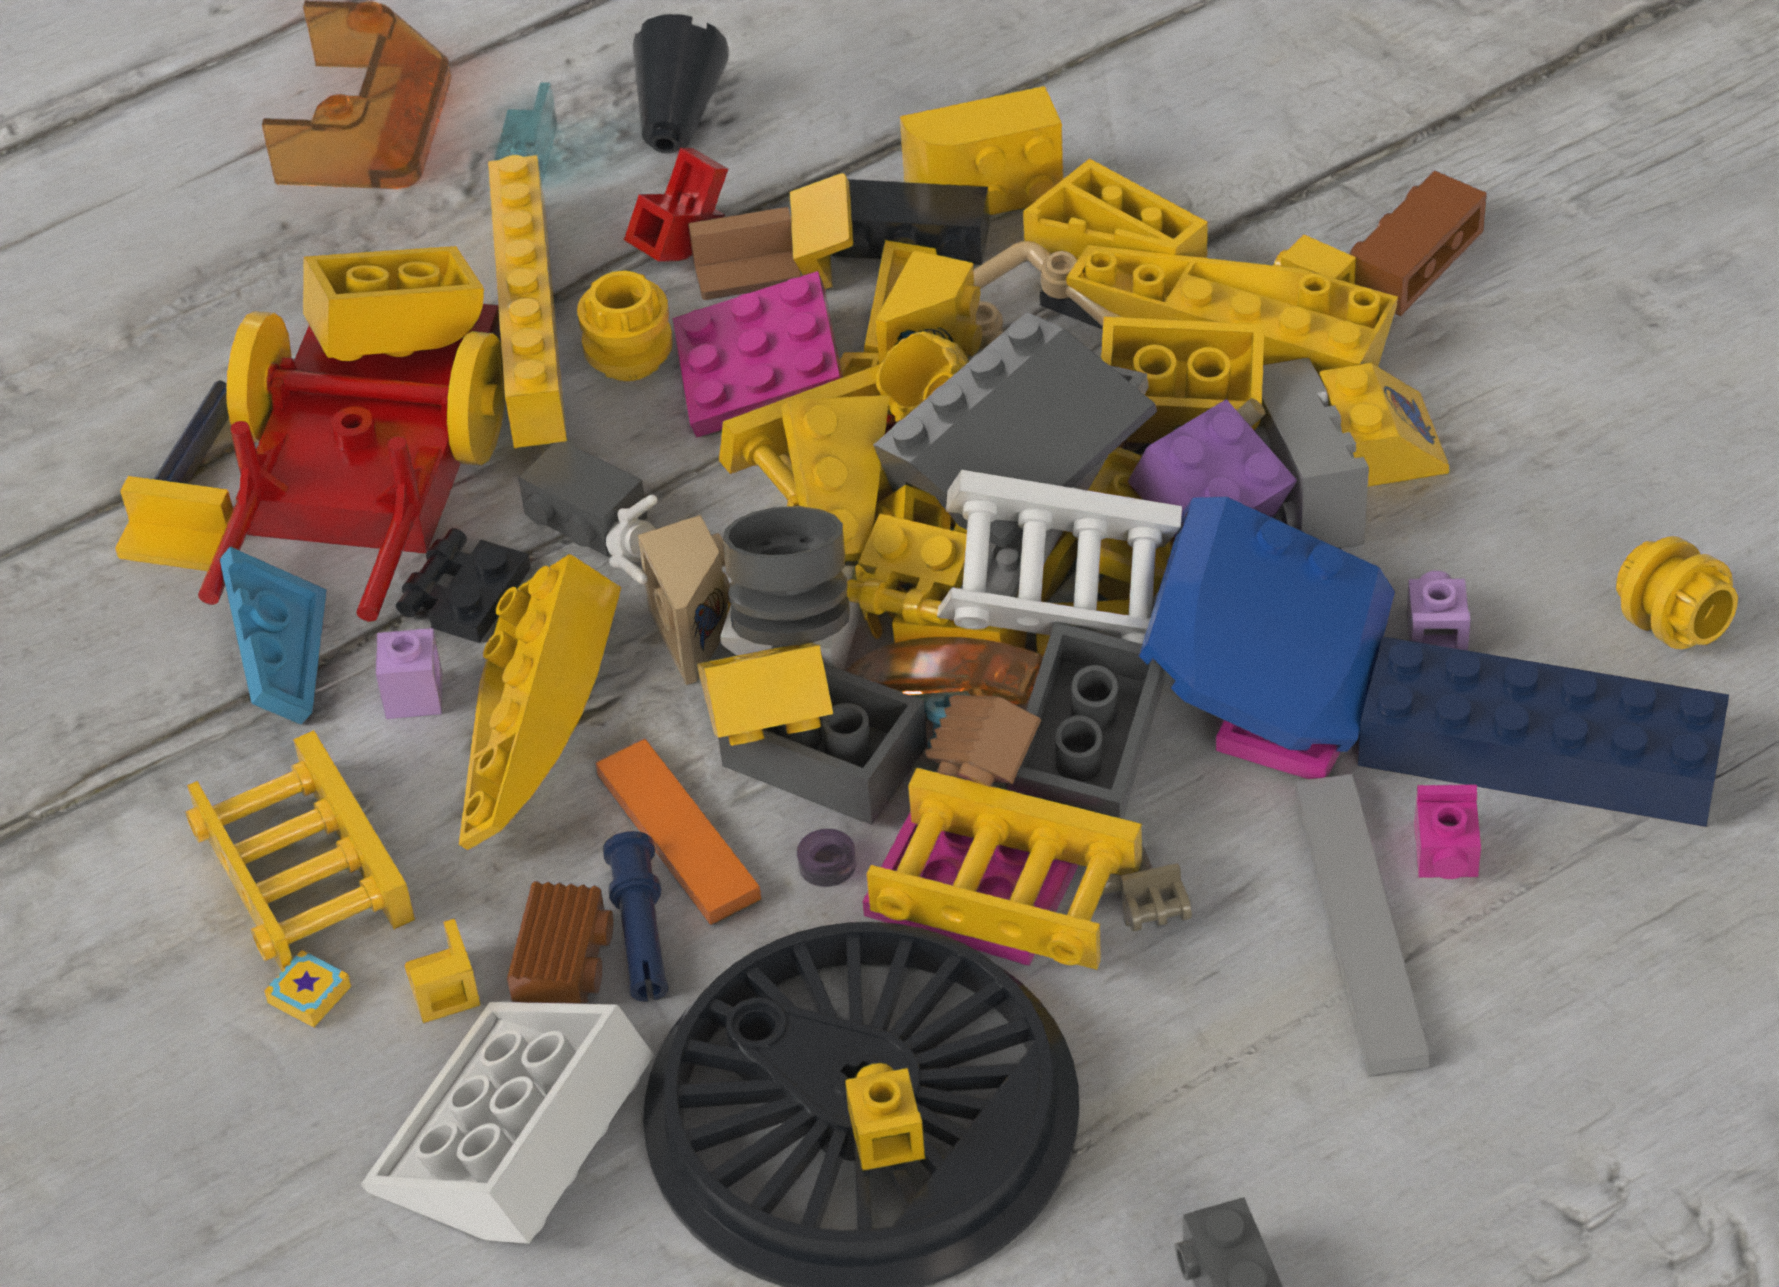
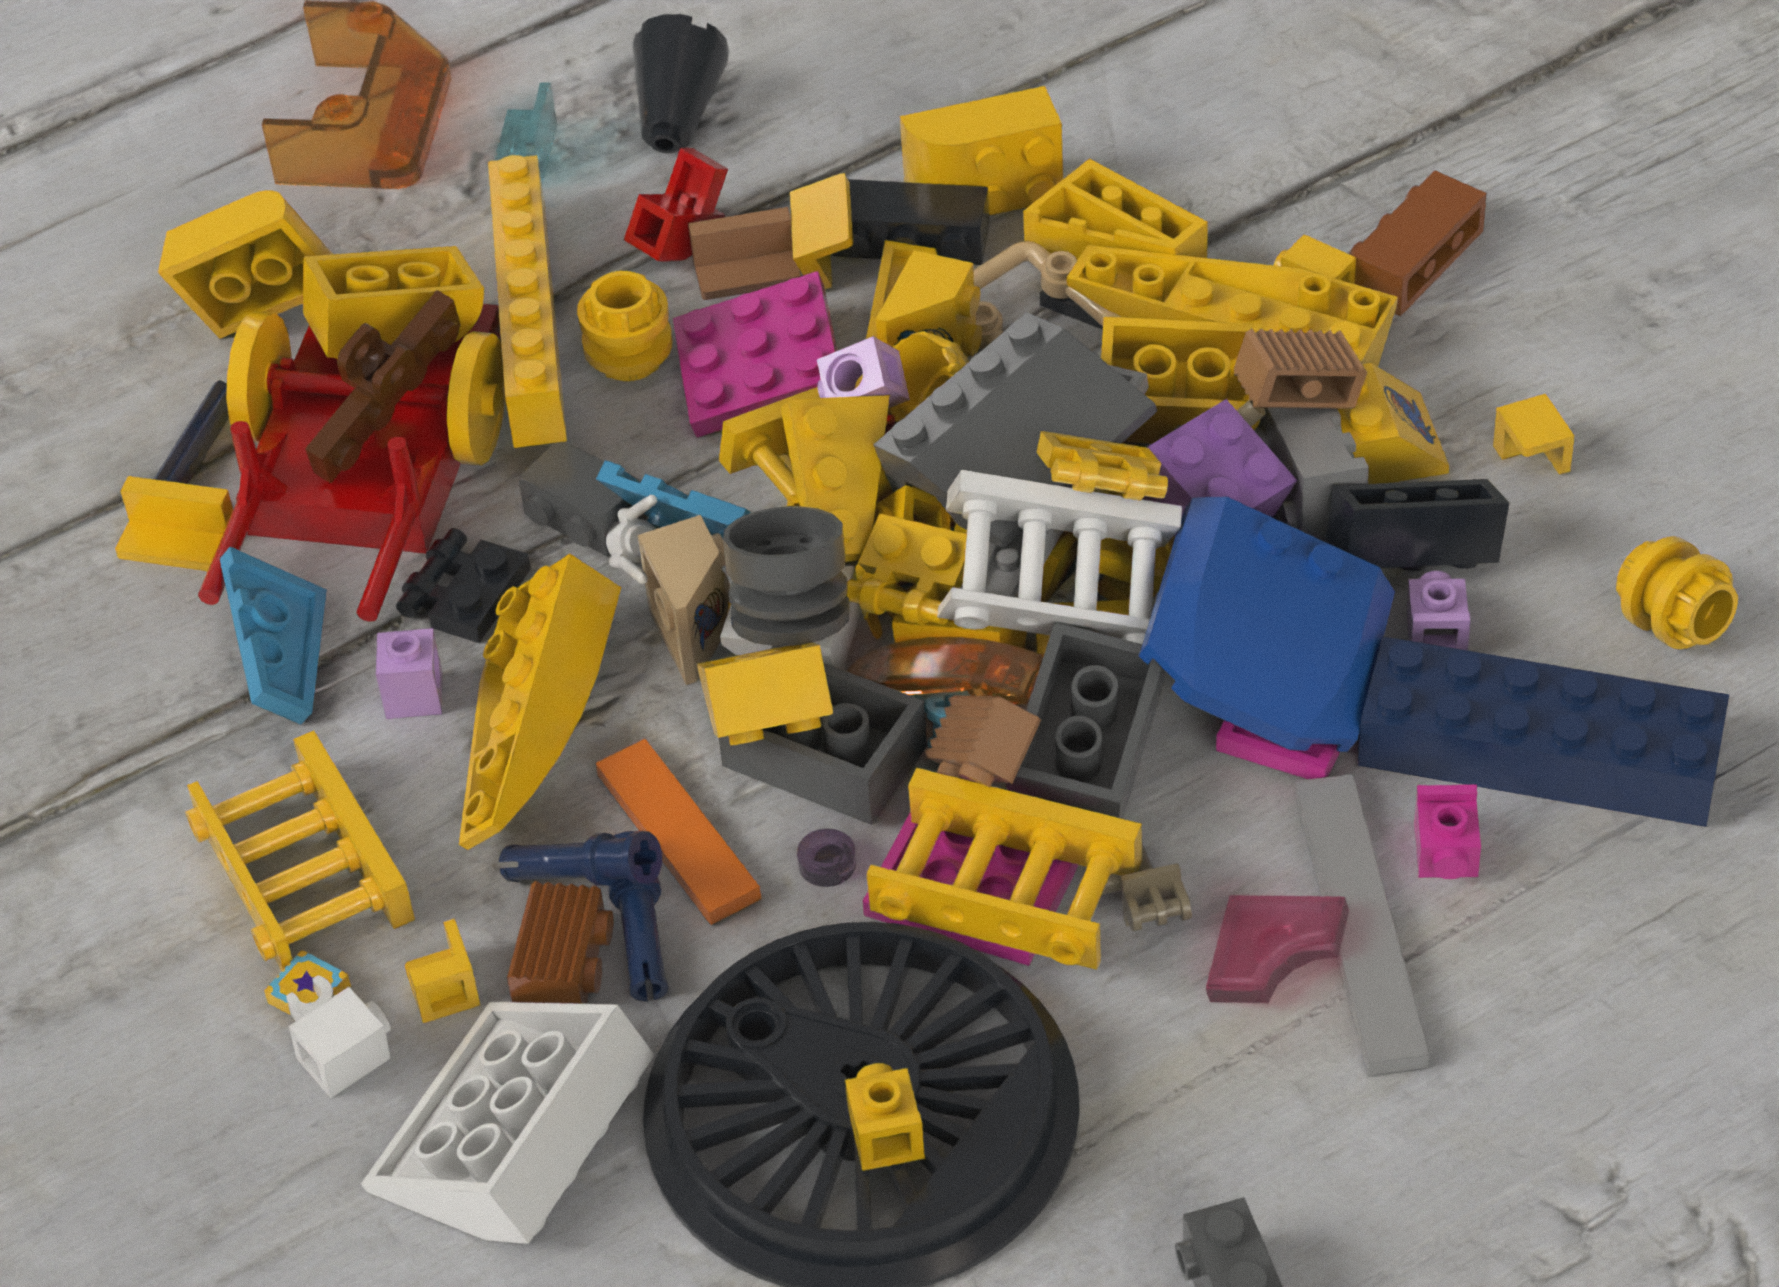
(240, 260): none -> yellow brick
(338, 1036): none -> white brick
(380, 379): none -> reddish brown plate
(599, 860): none -> dark blue pin
(671, 503): none -> dark azure wing
(871, 358): none -> lavender brick
(1102, 465): none -> yellow plate
(1269, 939): none -> clear pink tile
(1299, 370): none -> medium nougat brick
(1419, 523): none -> black brick
(1534, 428): none -> yellow panel

